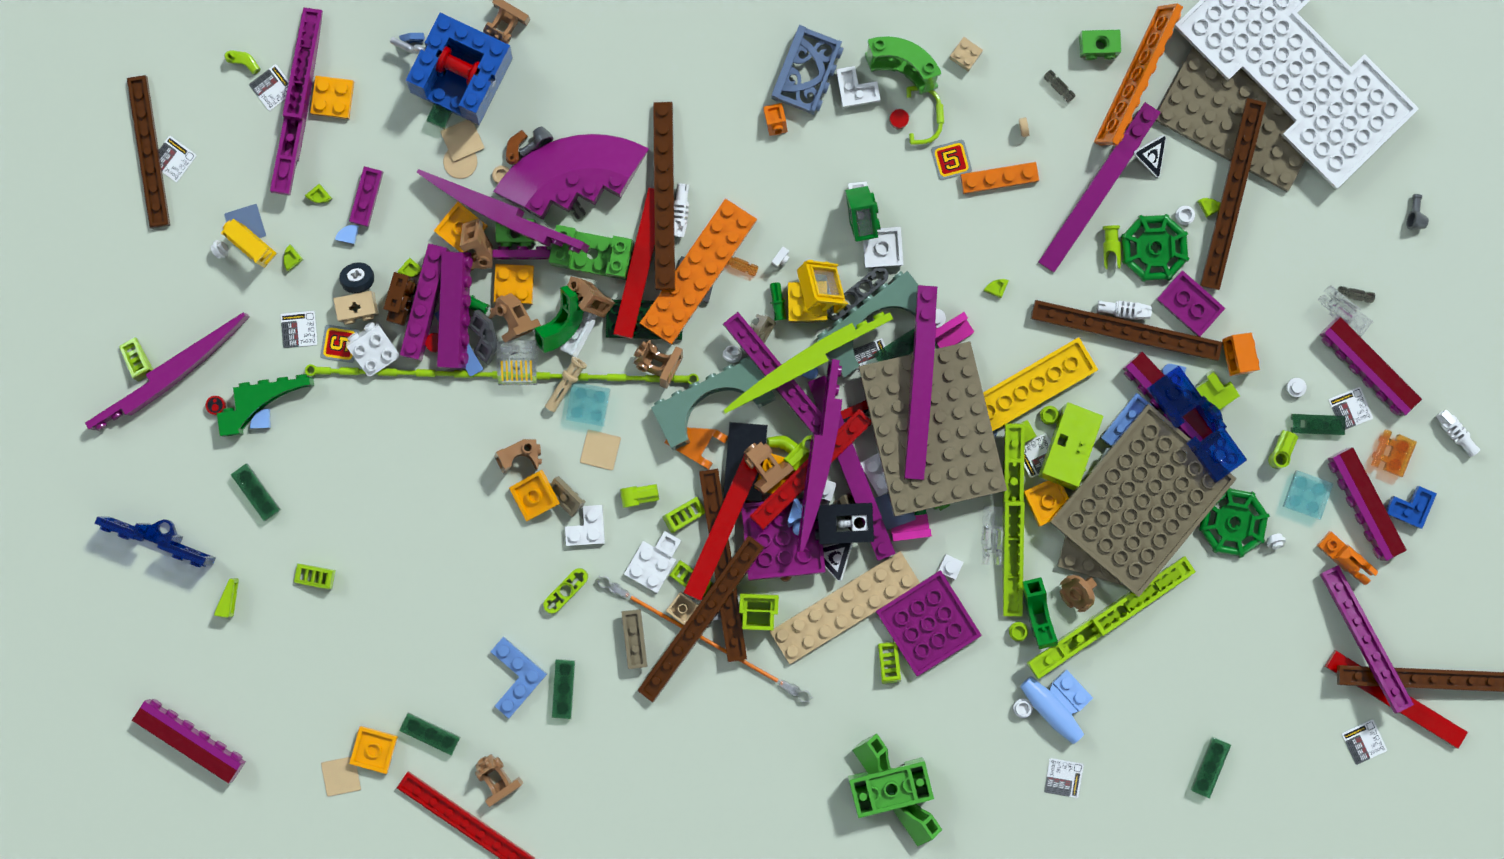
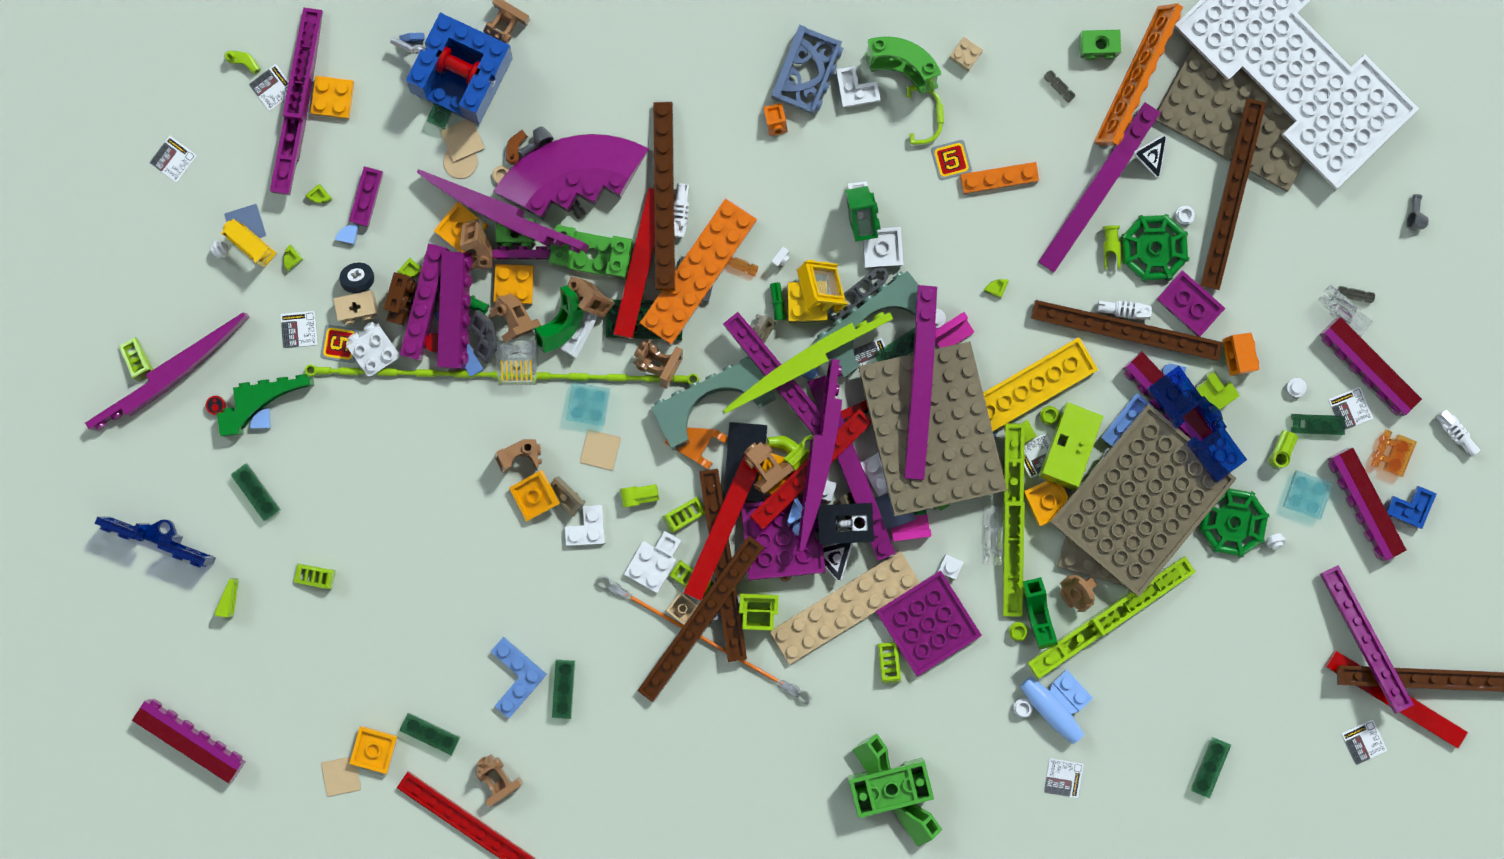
(148, 151): reddish brown tile -> none
(559, 604): lime beam -> none
(569, 375): tan pin -> none
(634, 639): dark tan plate -> none
(732, 354): white plate -> none
(899, 118): red tile -> none
(1024, 127): tan tile -> none
(1209, 206): lime tile -> none
(1346, 557): orange plate -> none

